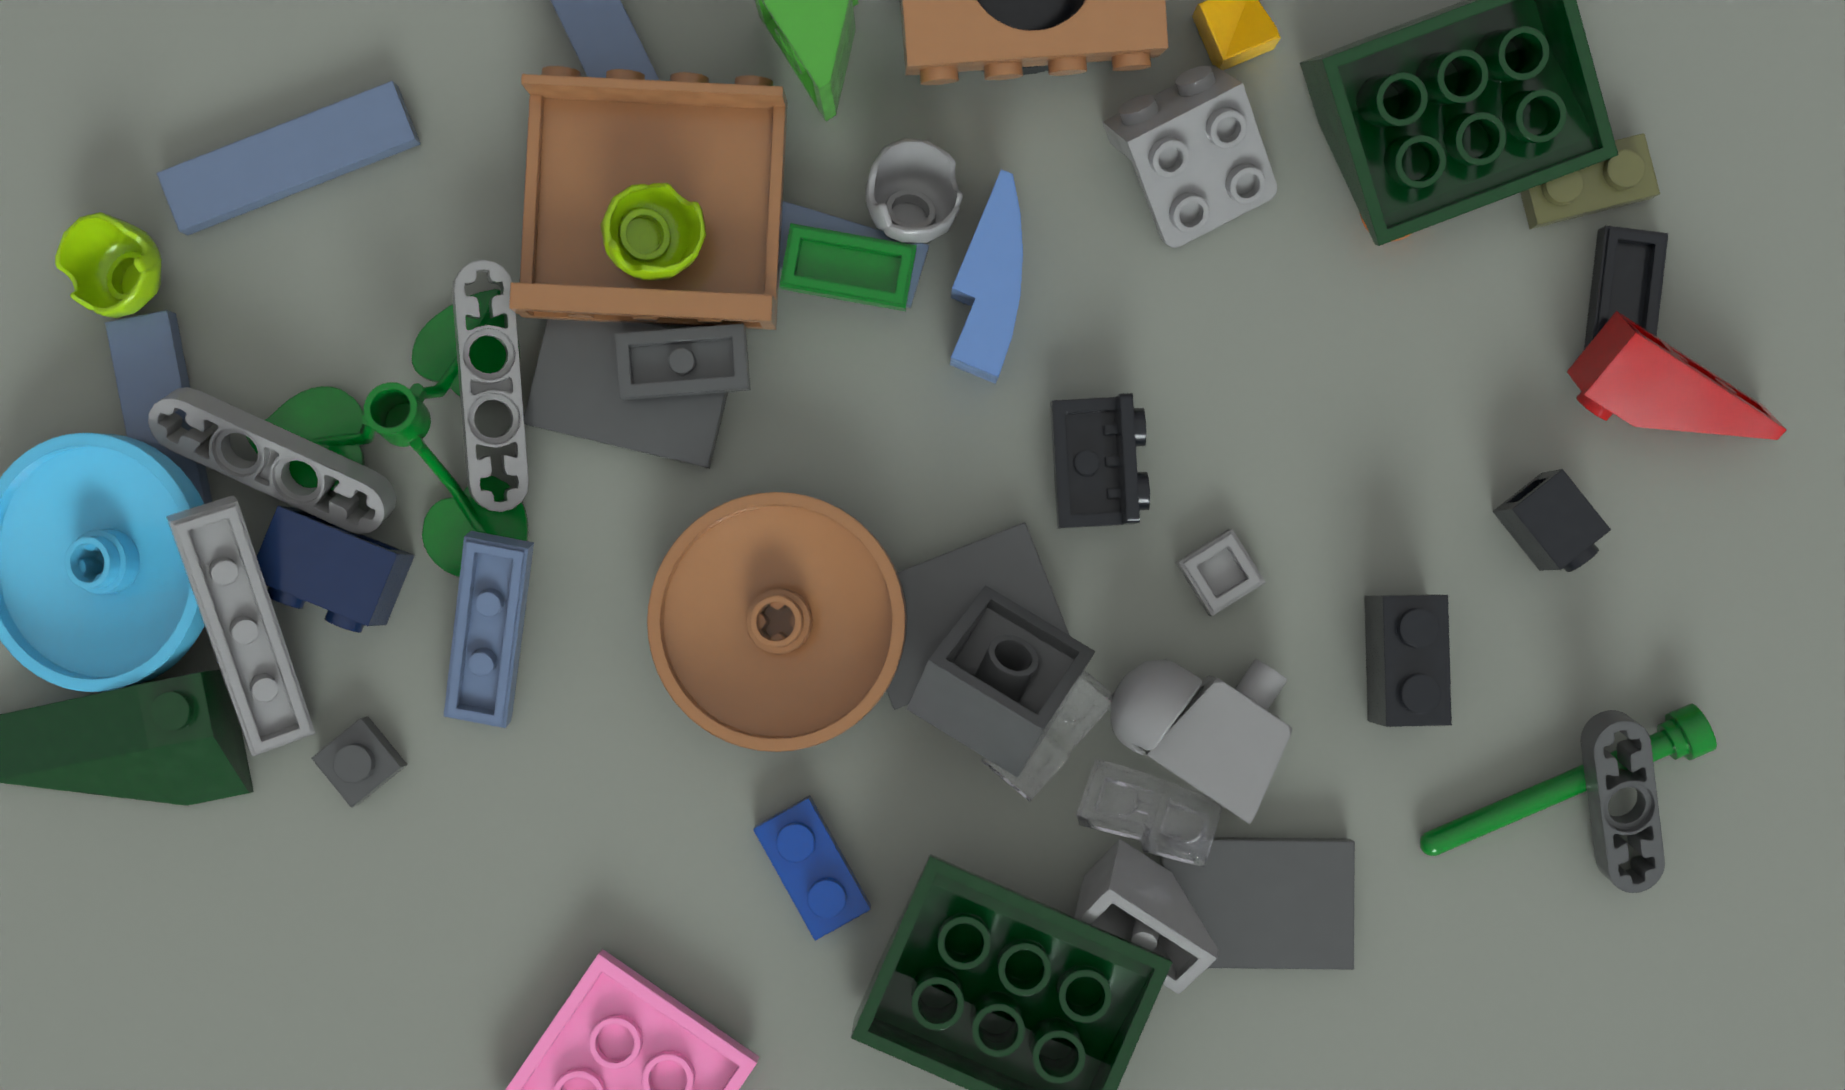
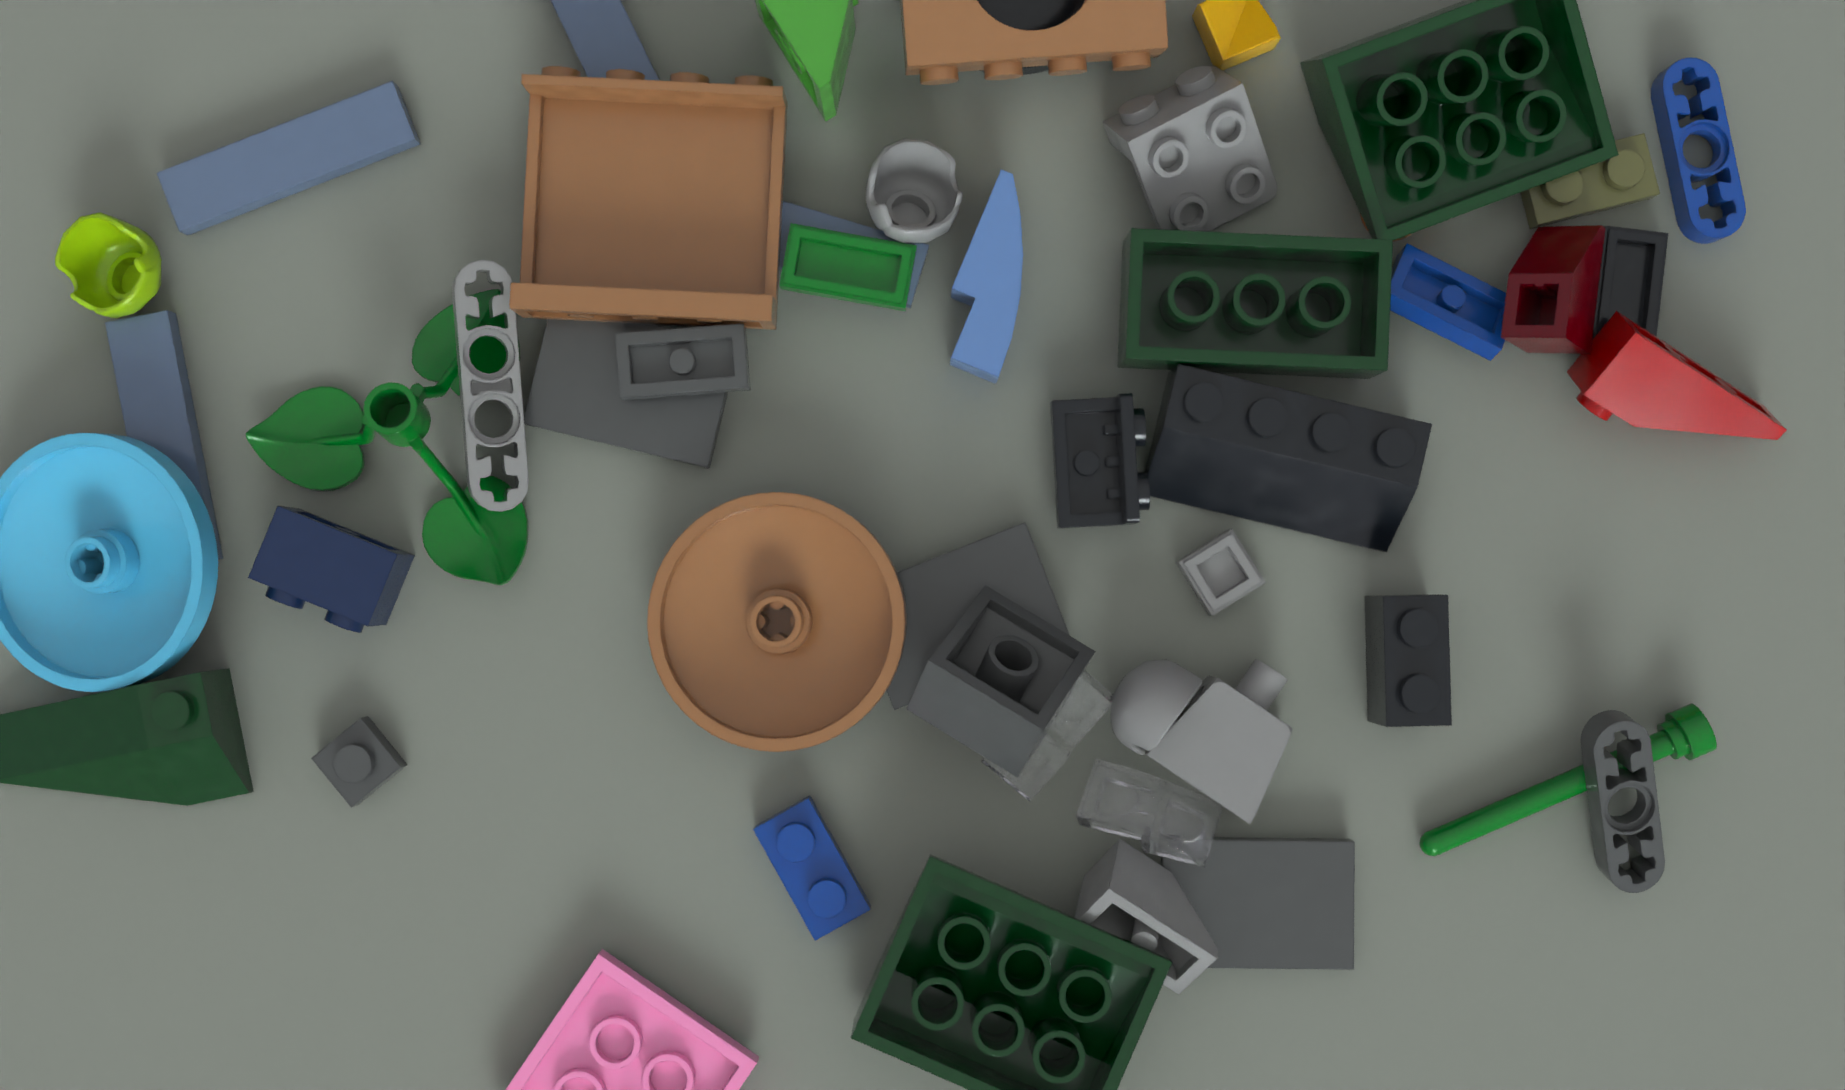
(241, 624): light grey tile -> none
(275, 451): light grey beam -> none
(488, 628): sand blue tile -> none
(652, 231): lime hair -> none
(1255, 303): none -> dark green brick
(1285, 458): none -> black slope
(1447, 301): none -> blue plate
(1553, 522): black brick -> none
(1555, 291): none -> dark red slope
(1715, 129): none -> blue beam

